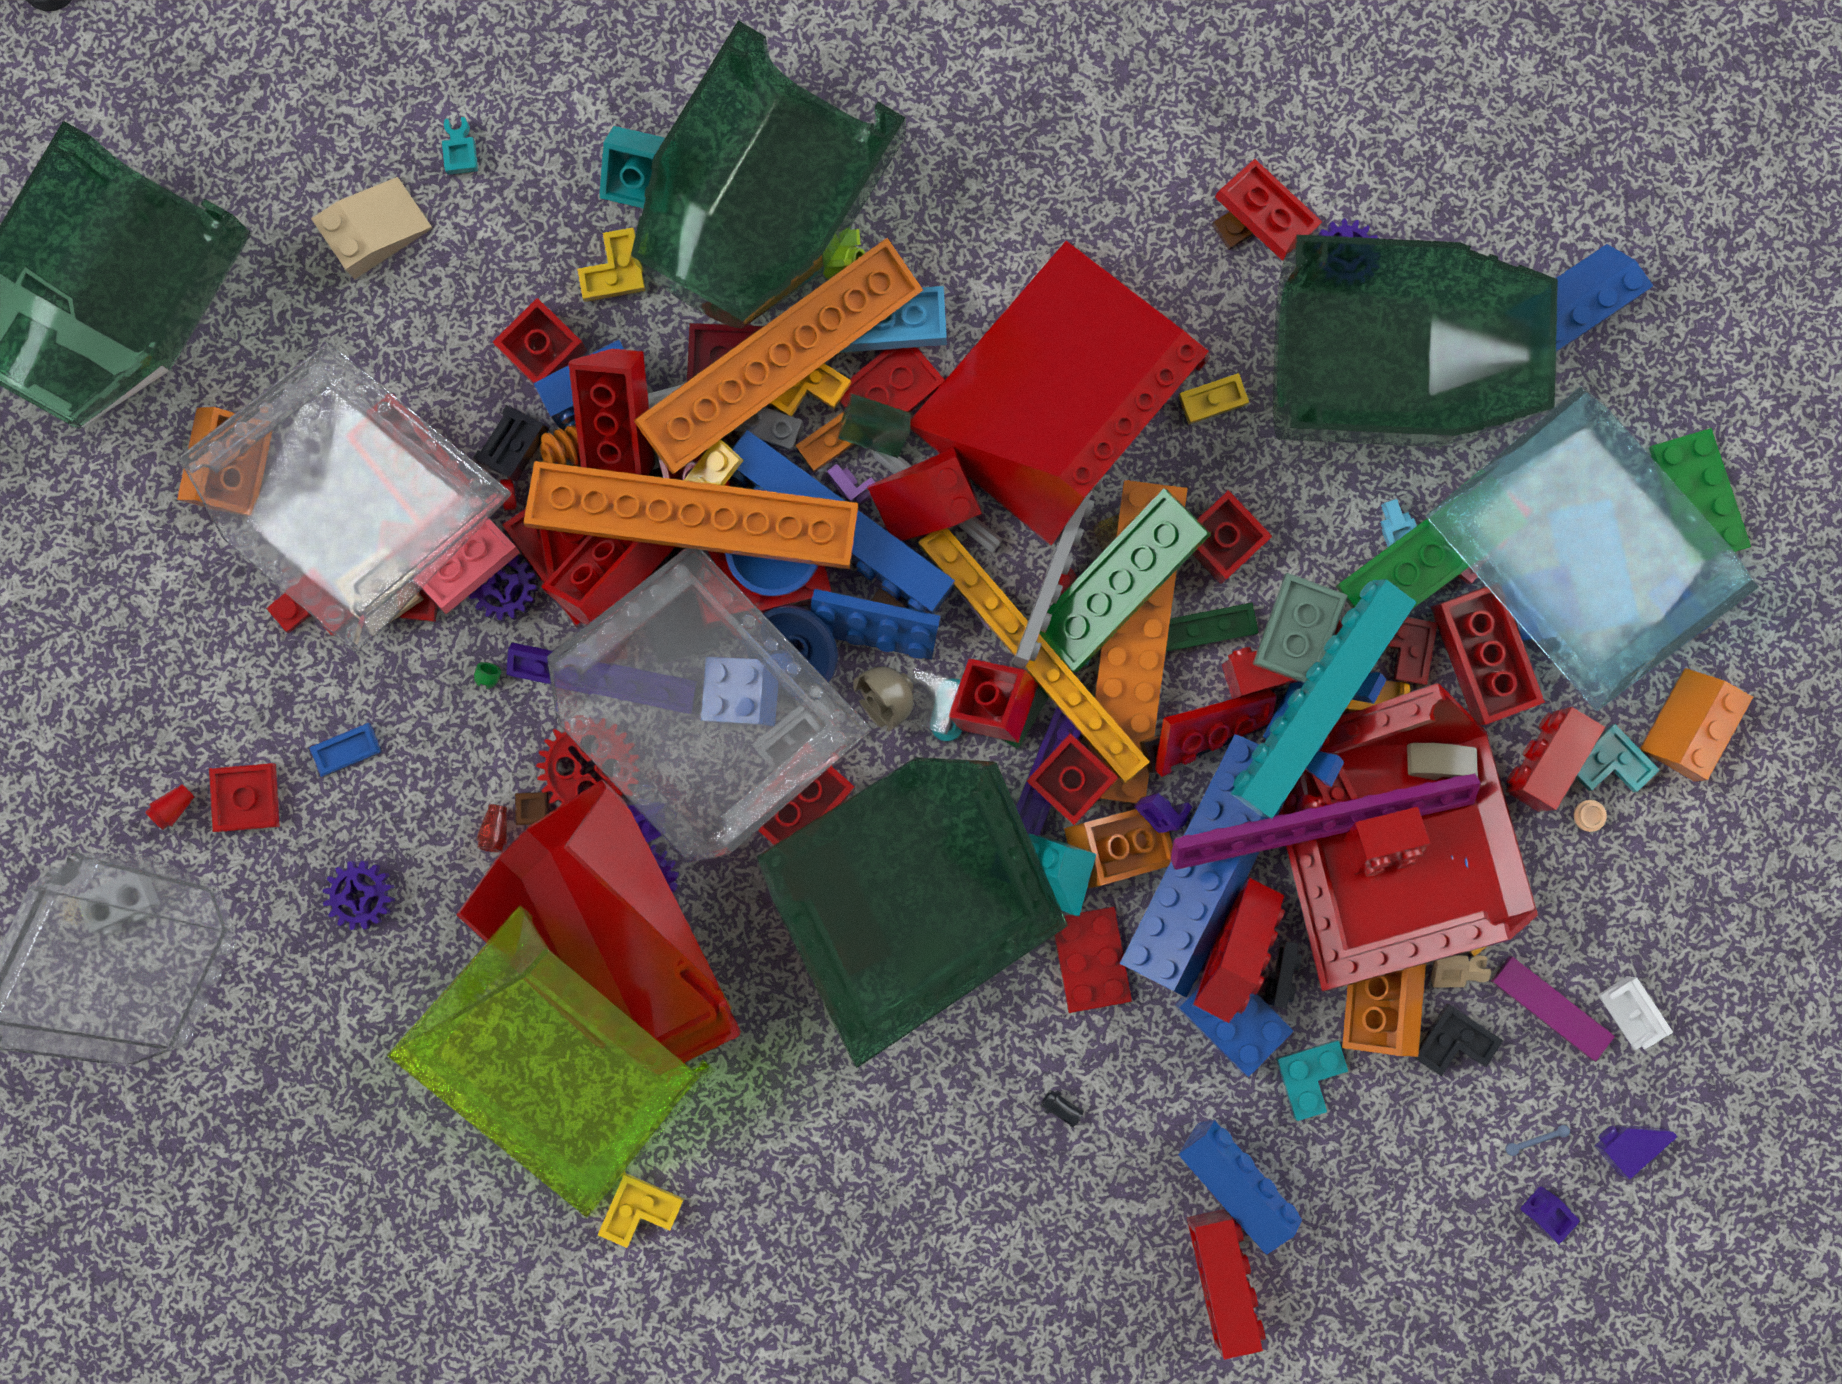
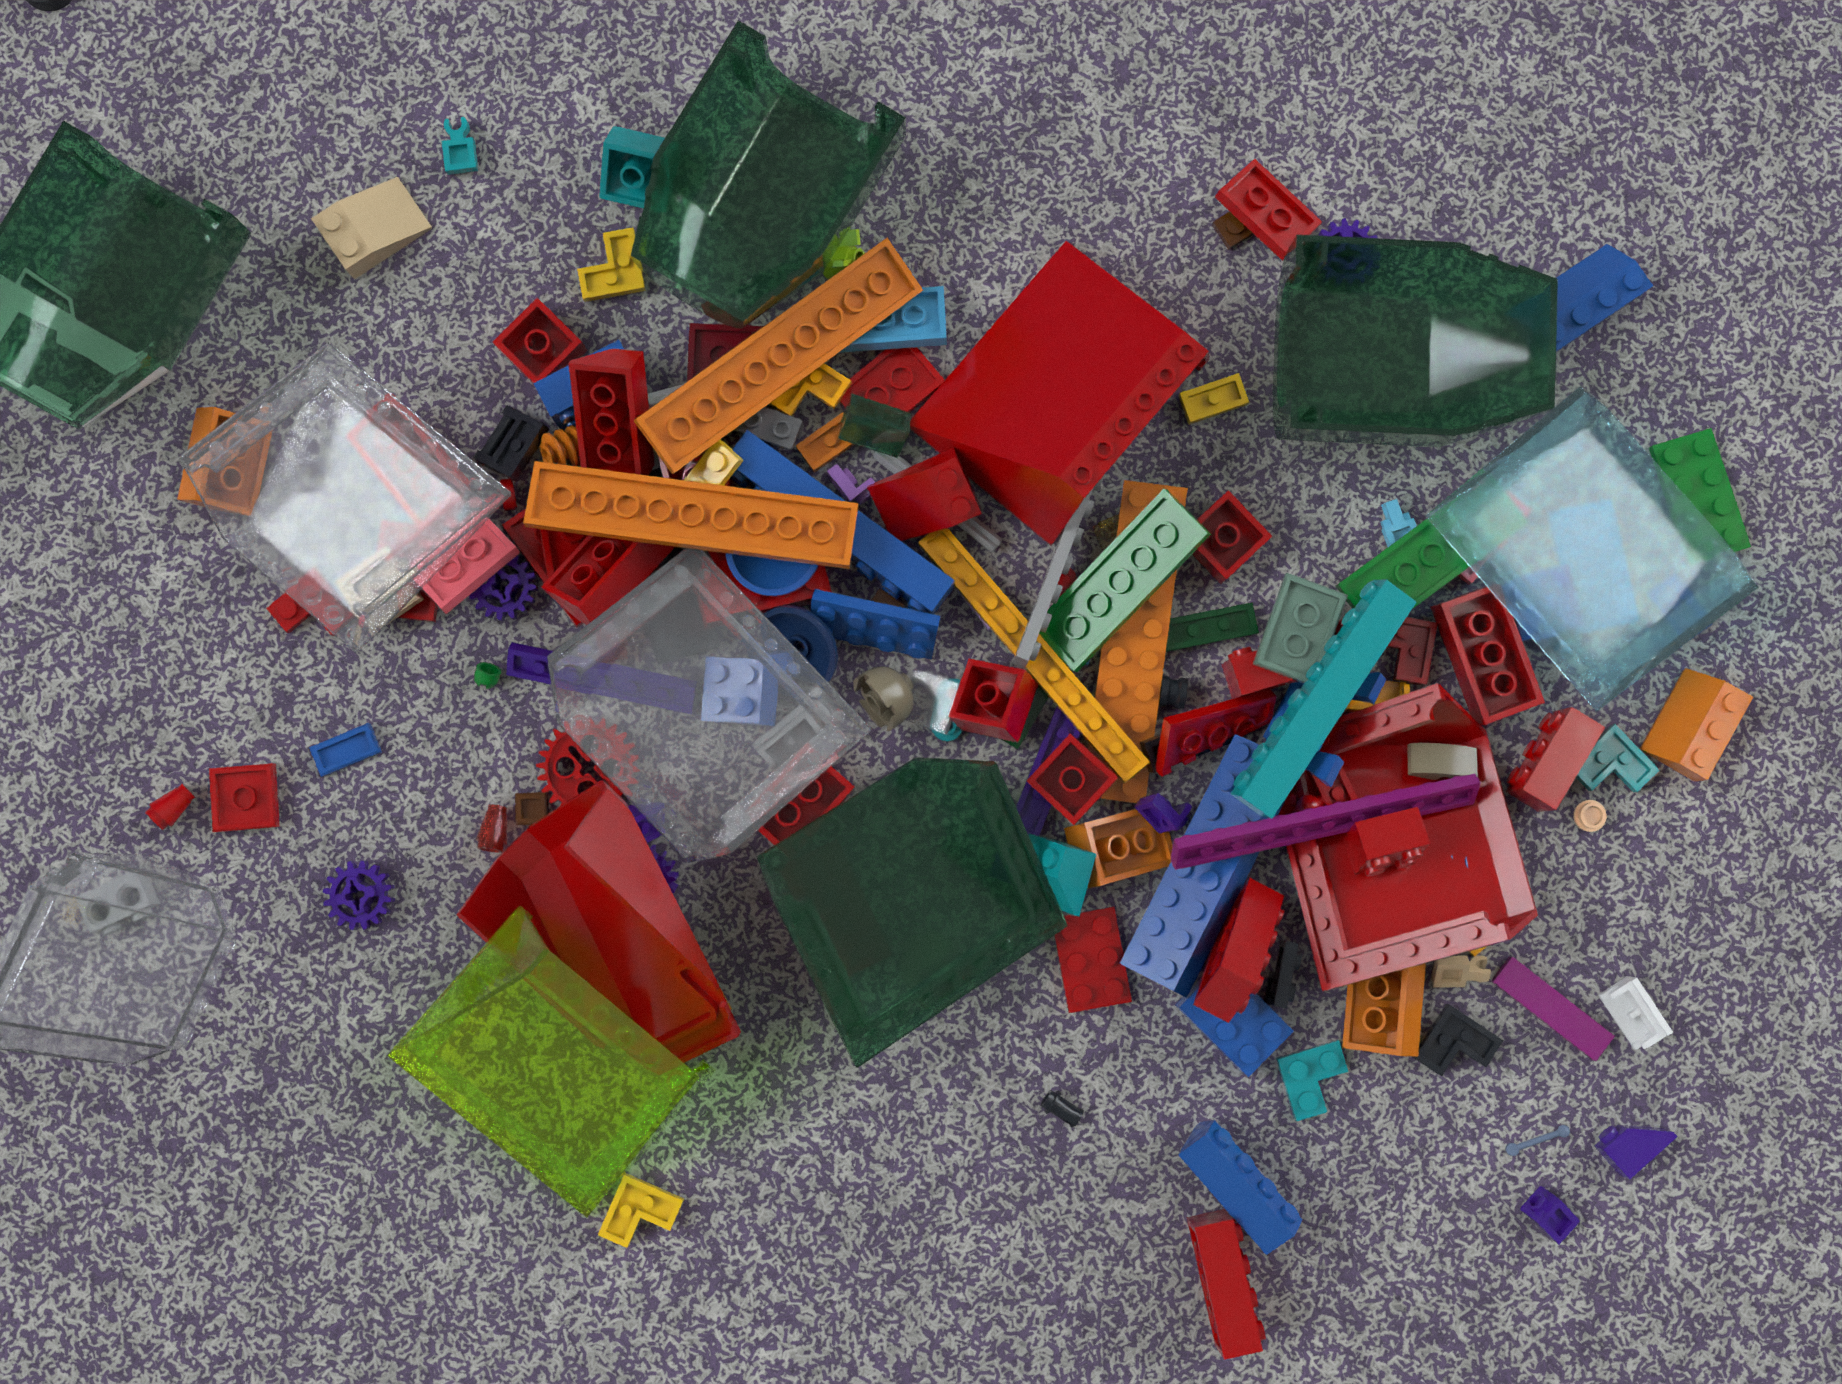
(1173, 692): none -> black wheel

